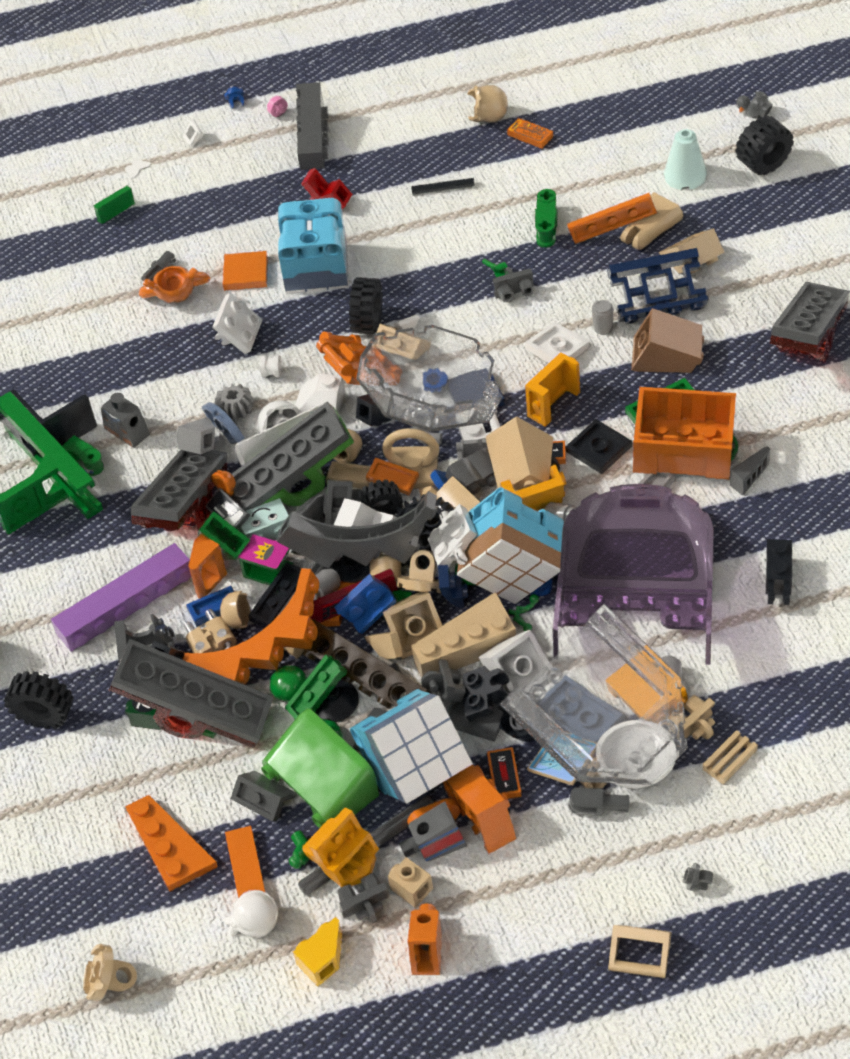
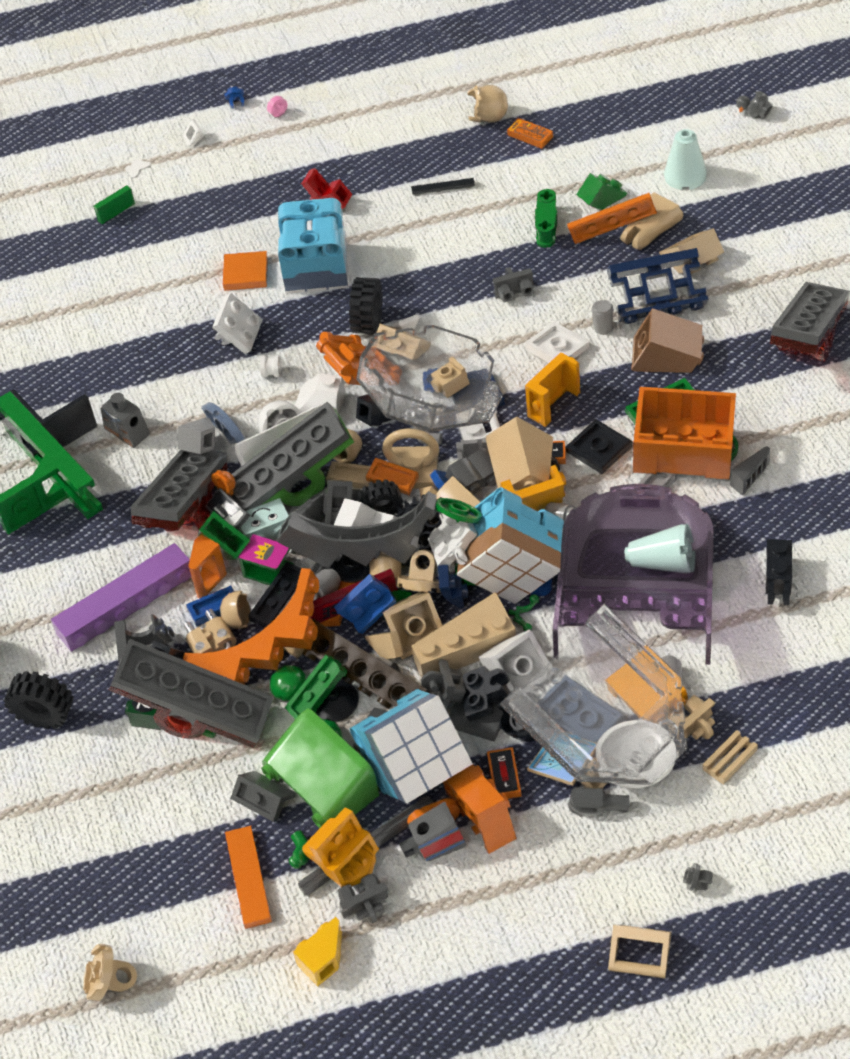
(85, 455): green leg -> none
(156, 266): dark grey axle -> none
(169, 845): orange wing -> none
(173, 284): orange piece -> none
(235, 401): light grey gear -> none
(253, 914): white hat -> none
(311, 126): dark grey wedge -> none
(410, 882): tan brick -> none
(425, 929): orange torso -> none
(449, 378): none -> tan brick
(458, 510): none -> green wheel
(499, 269): green hand -> none
(601, 191): none -> green slope
(664, 550): none -> light aqua cone
(764, 145): black tyre -> none

